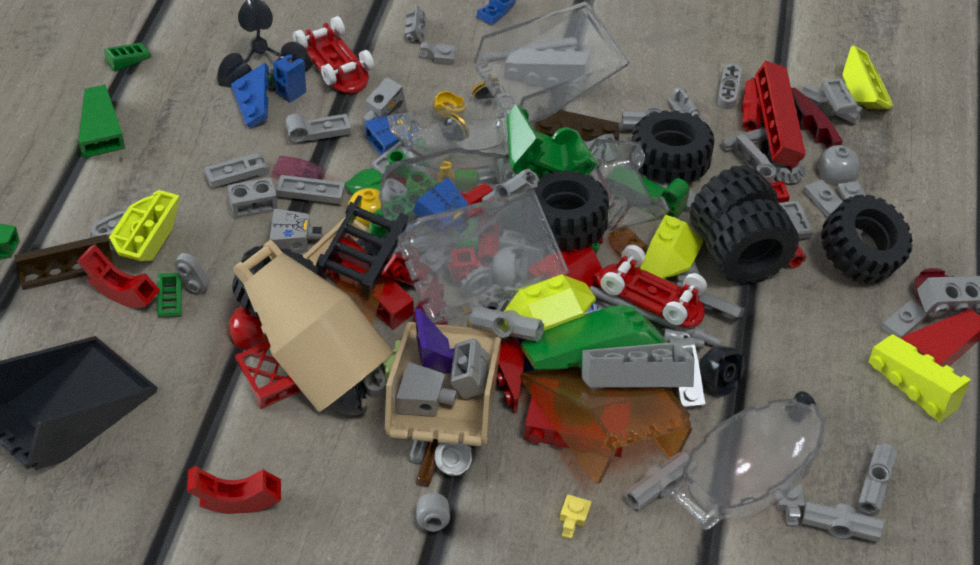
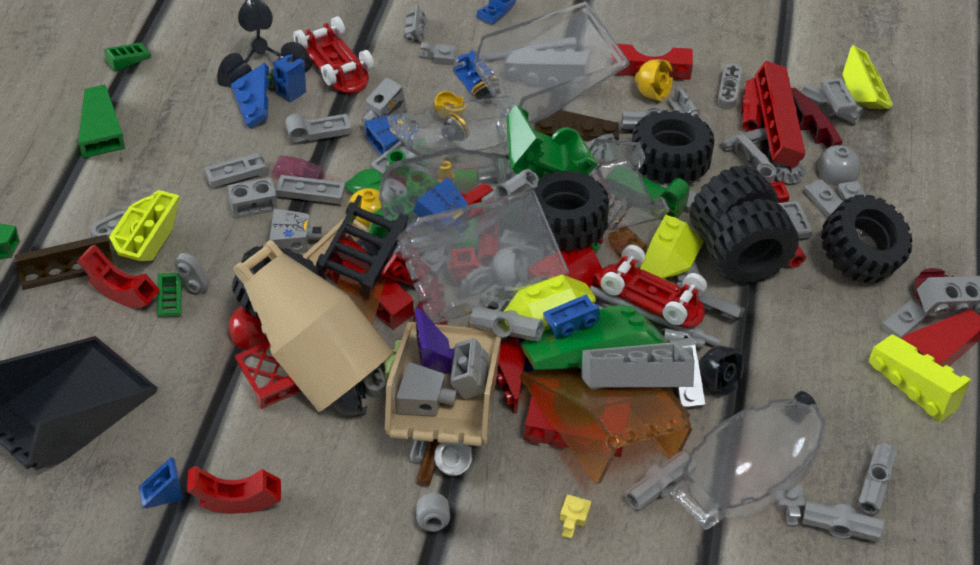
(161, 486): none -> blue slope
(466, 72): none -> blue hinge
(572, 316): none -> blue bracket
(654, 79): none -> yellow cylinder
(679, 58): none -> red arch

